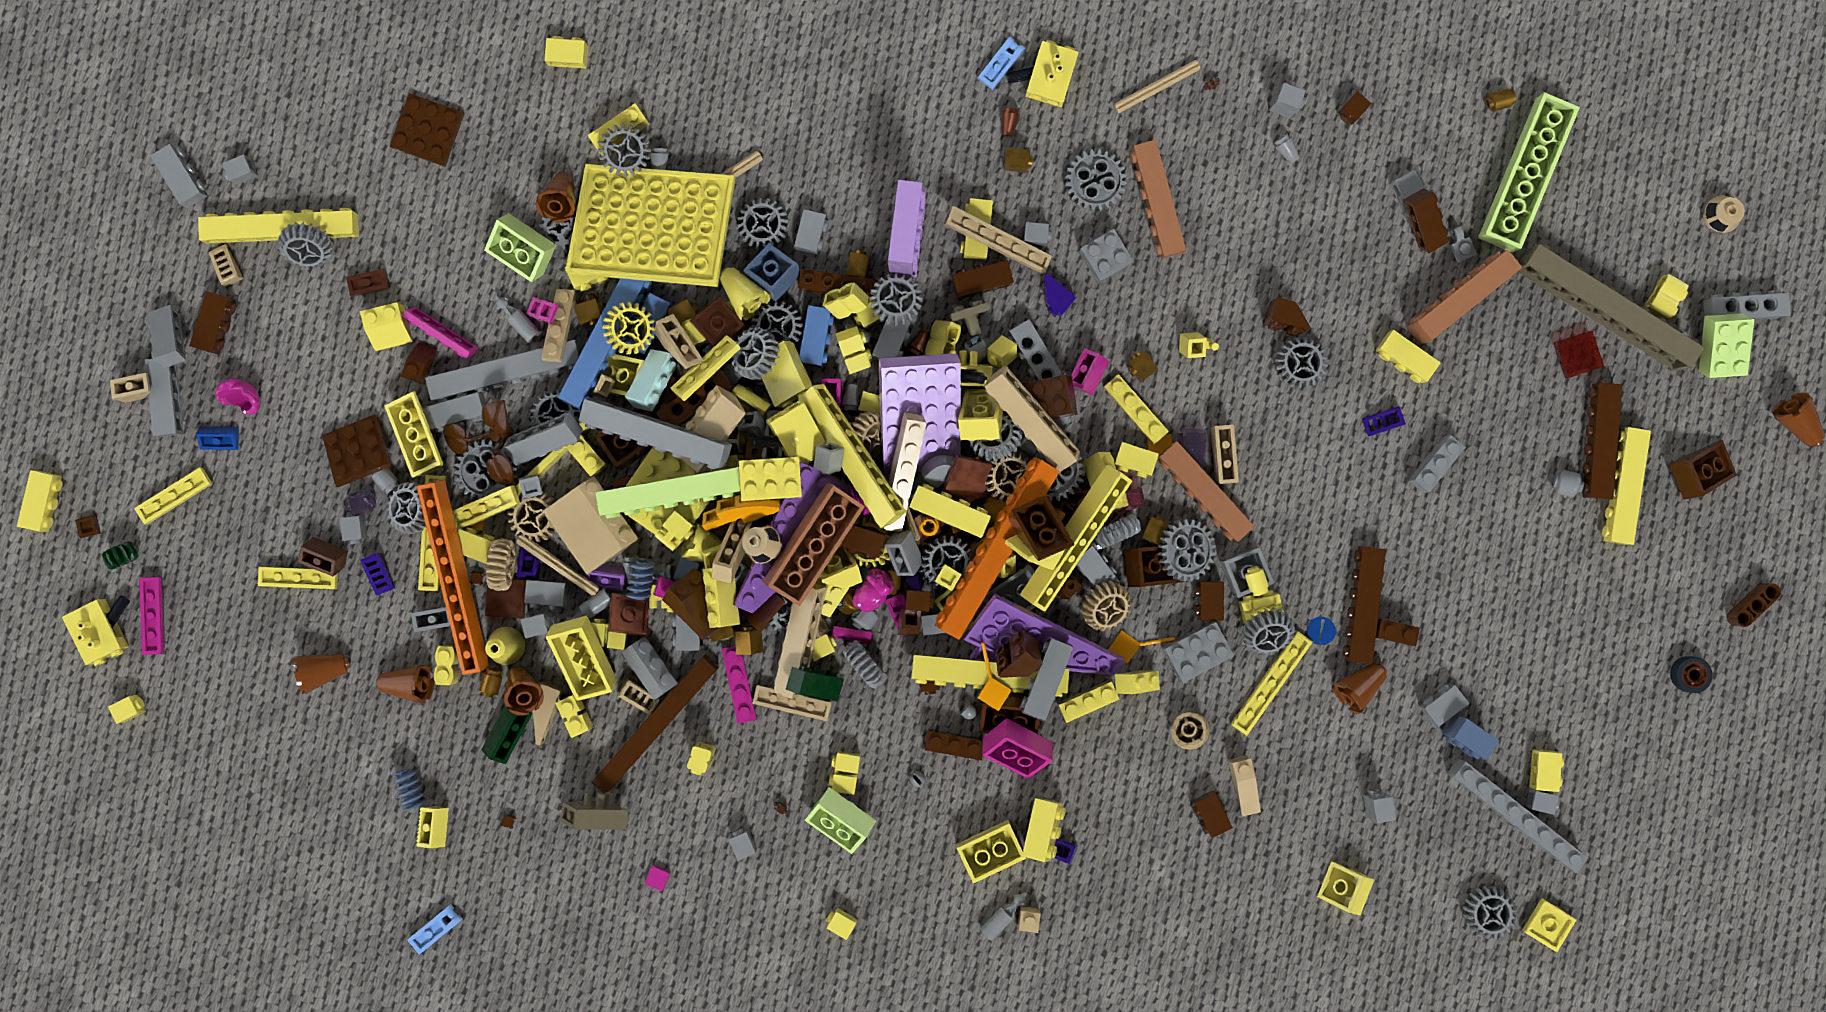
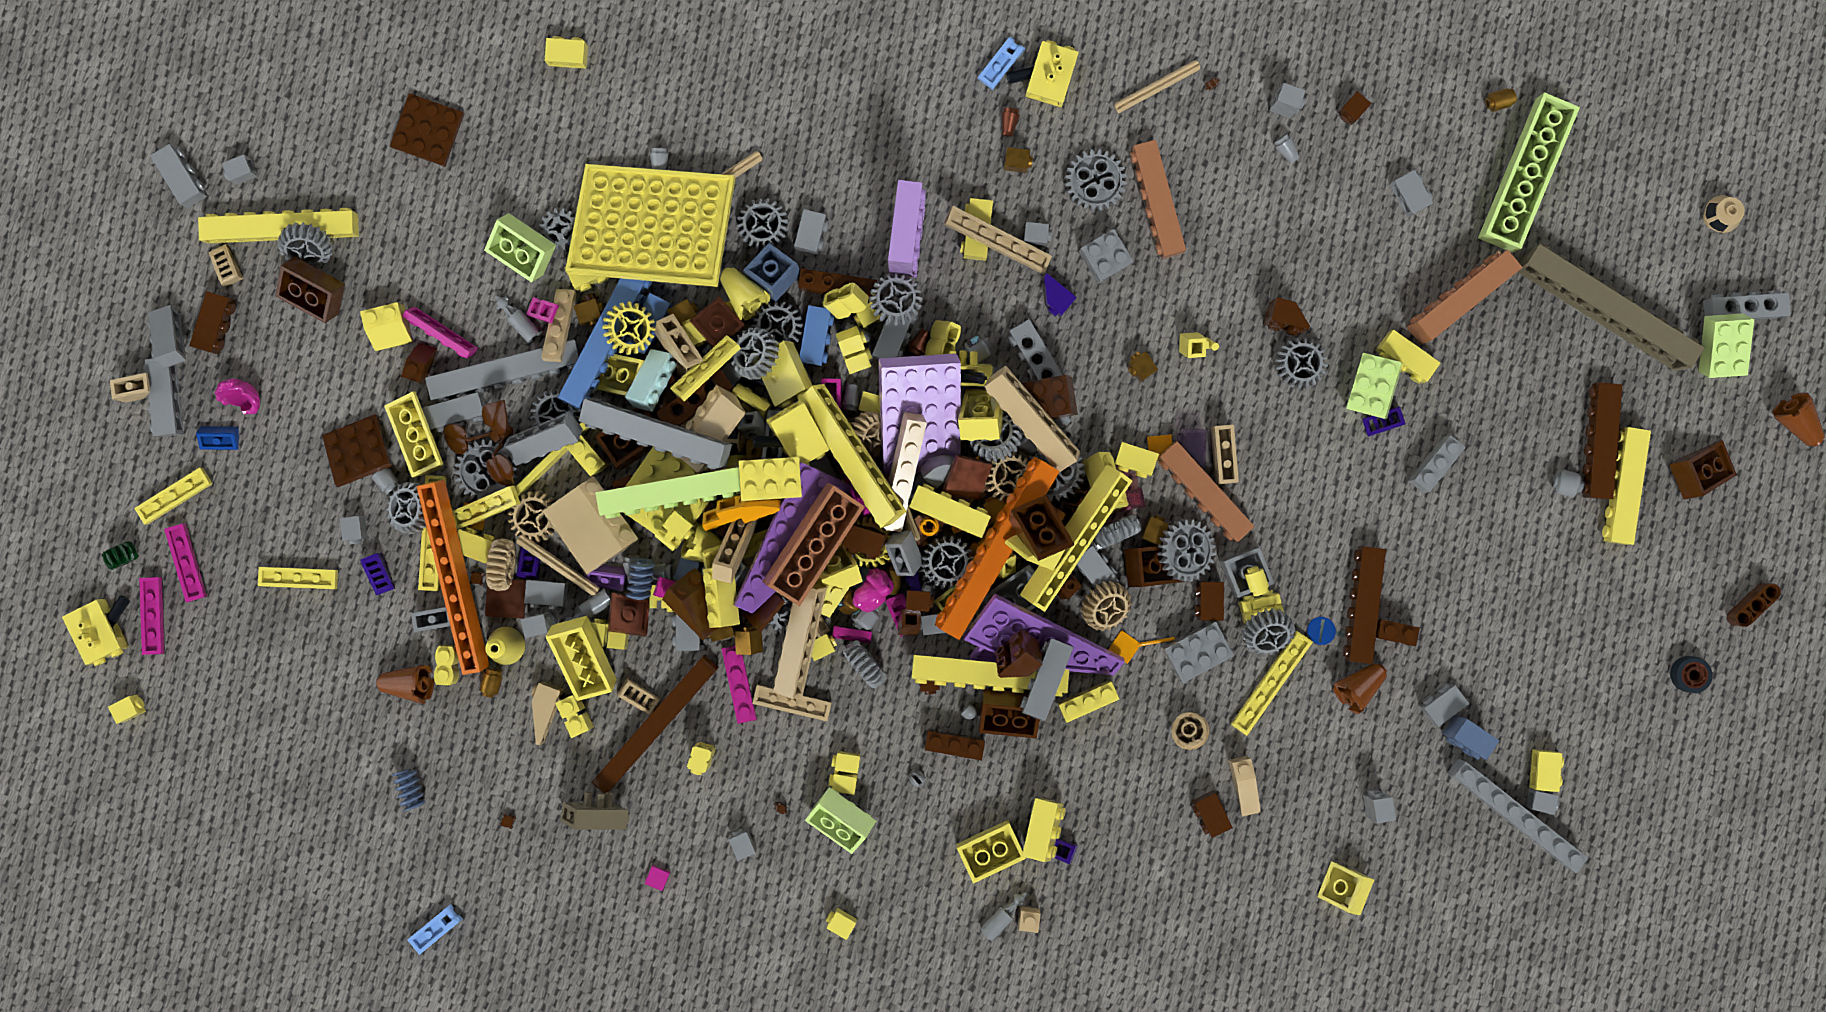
(39, 501): light yellow brick -> none
(88, 526): reddish brown tile -> none
(185, 562): none -> dark pink plate
(309, 289): none -> reddish brown brick
(318, 670): dark orange cone -> none
(322, 556): reddish brown brick -> none
(360, 503): clear purple head -> none
(367, 282): copper plate -> none
(432, 827): light yellow brick -> none
(505, 735): dark green brick -> none
(522, 692): dark orange cone -> none
(530, 486): light grey plate -> none
(557, 198): dark orange cone -> none
(604, 385): tan slope -> none
(619, 166): light grey gear -> none
(629, 116): light yellow brick -> none
(649, 668): light grey brick -> none
(762, 544): tan cone -> none
(815, 683): dark green brick -> none
(828, 458): light grey brick -> none
(858, 264): pearl gold brick -> none
(948, 577): light yellow plate -> none
(969, 314): dark tan plate -> none
(982, 279): reddish brown brick -> none
(993, 692): light orange piece -> none
(1002, 352): light yellow brick -> none
(1017, 748): dark pink brick -> none
(1089, 371): dark pink brick -> none
(1136, 409): light yellow plate -> none
(1137, 682): light yellow brick -> none
(1374, 385): none -> yellowish green brick
(1426, 220): reddish brown brick -> none
(1462, 247): light grey plate -> none
(1502, 903): light grey gear -> none
(1549, 925): light yellow plate -> none
(1578, 354): clear red plate -> none
(1666, 296): light yellow brick -> none

